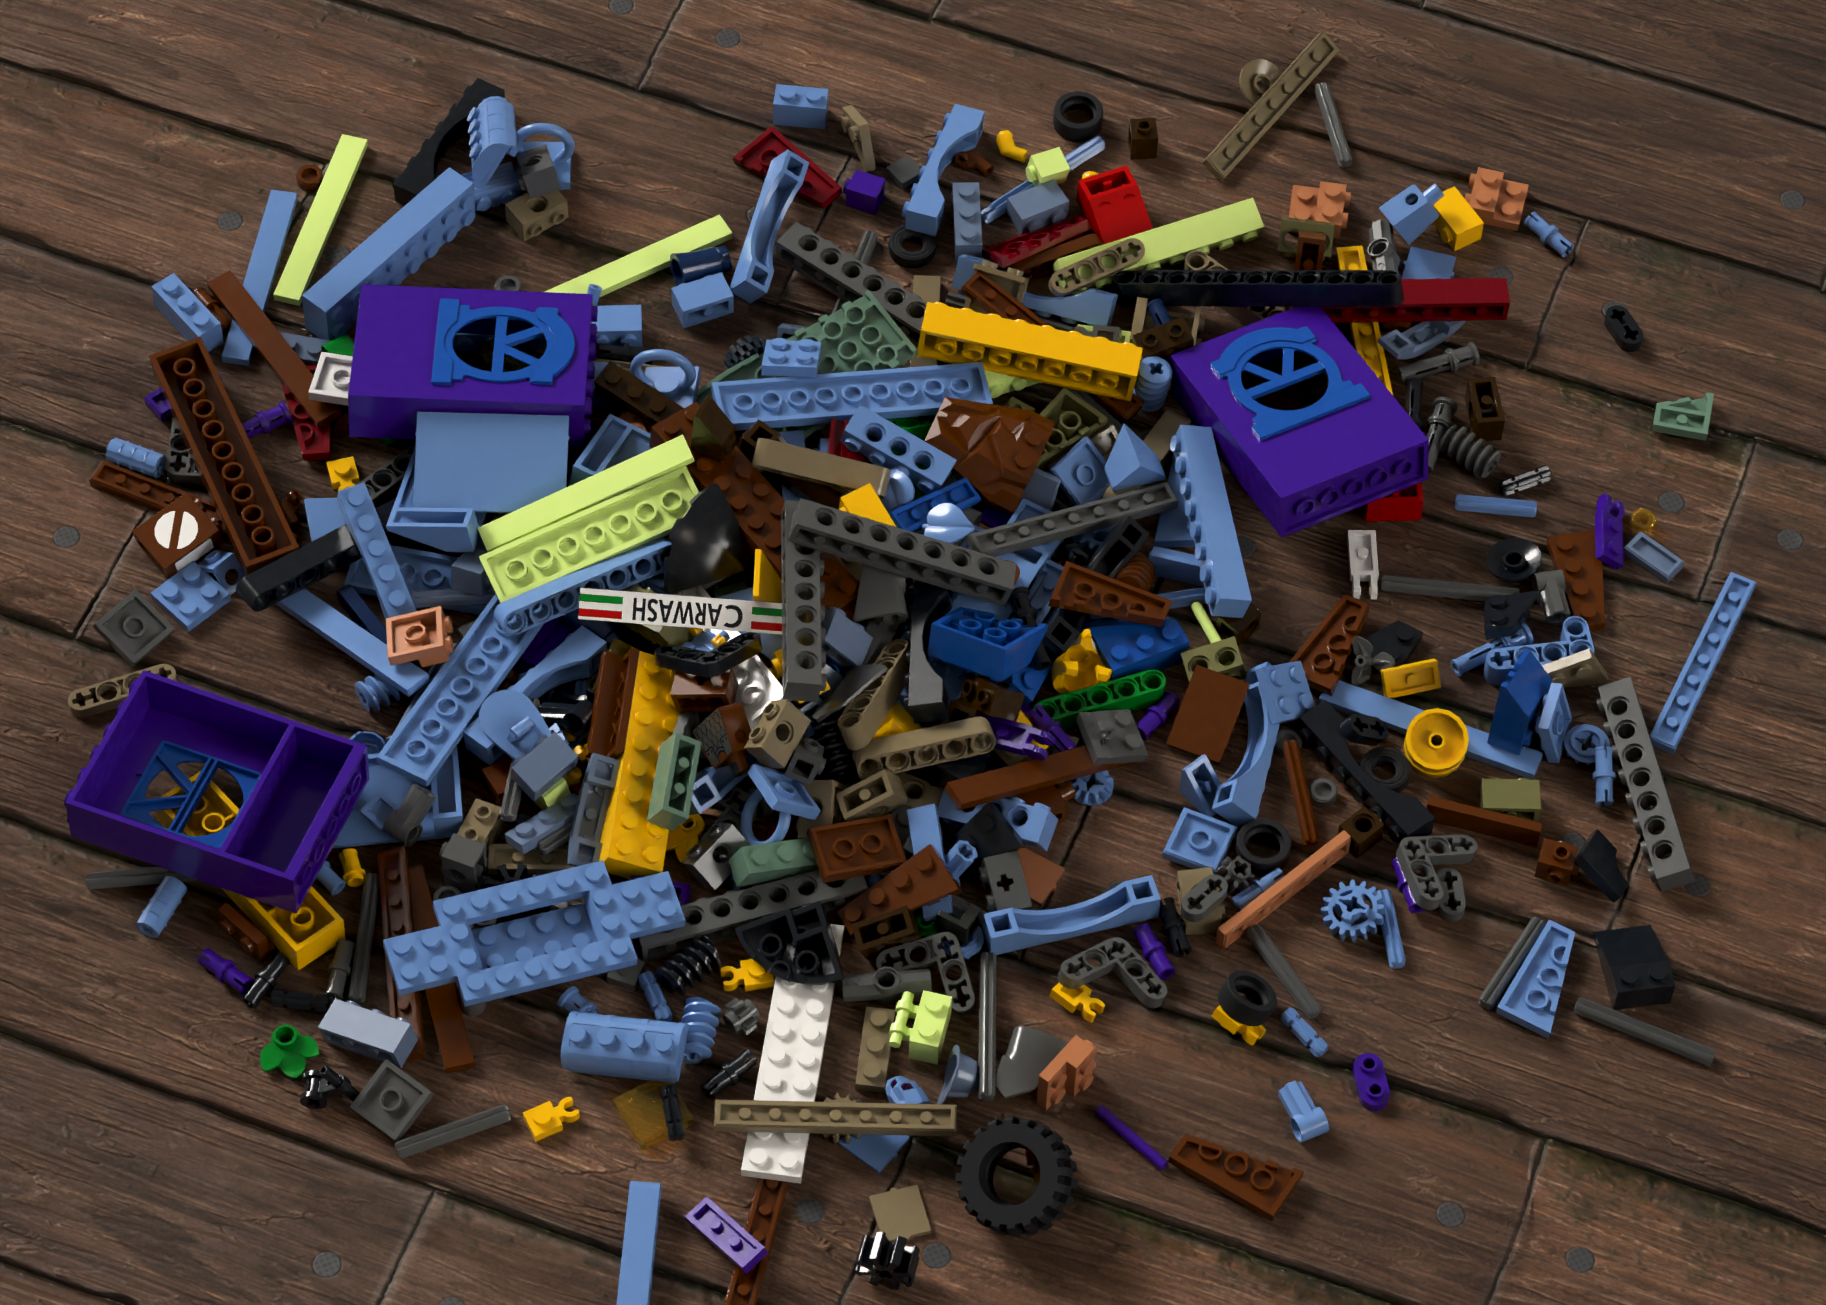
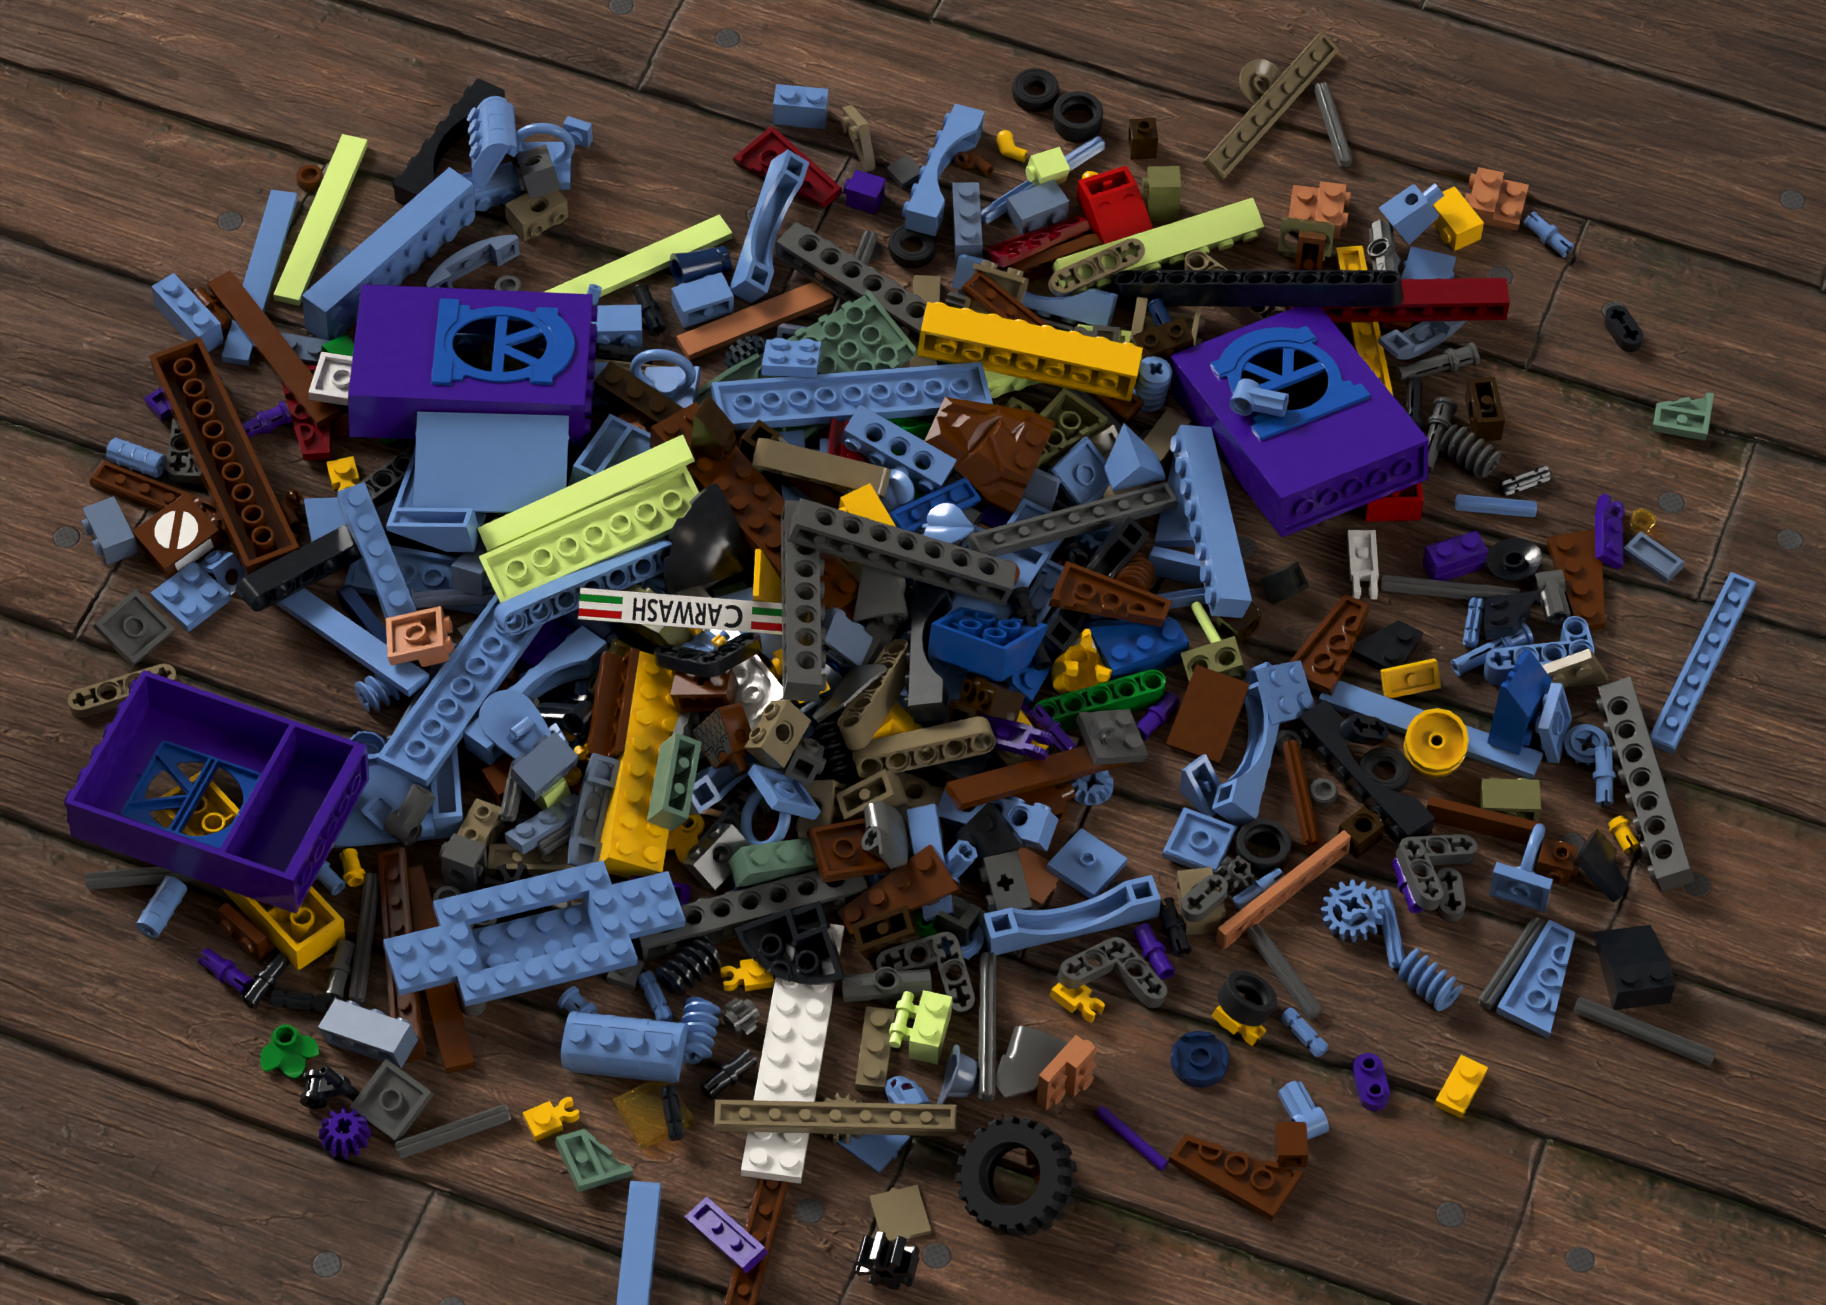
(109, 530): none -> sand blue brick
(350, 1123): none -> dark purple gear
(498, 249): none -> sand blue slope
(579, 130): none -> medium blue plate
(589, 1161): none -> sand green wing
(650, 309): none -> black pin
(754, 320): none -> nougat tile
(886, 834): none -> dark grey panel
(1033, 102): none -> black tyre
(1086, 864): none -> medium blue plate
(1162, 192): none -> olive brick
(1199, 1059): none -> dark blue tile
(1250, 398): none -> medium blue piece
(1284, 582): none -> pearl dark grey panel
(1291, 1144): none -> reddish brown panel
(1364, 661): dark grey plant -> none
(1427, 981): none -> medium blue piece
(1455, 556): none -> dark purple brick
(1461, 1086): none -> yellow plate
(1473, 622): none -> medium blue axle
(1521, 883): none -> medium blue tile
(1620, 828): none -> yellow pin

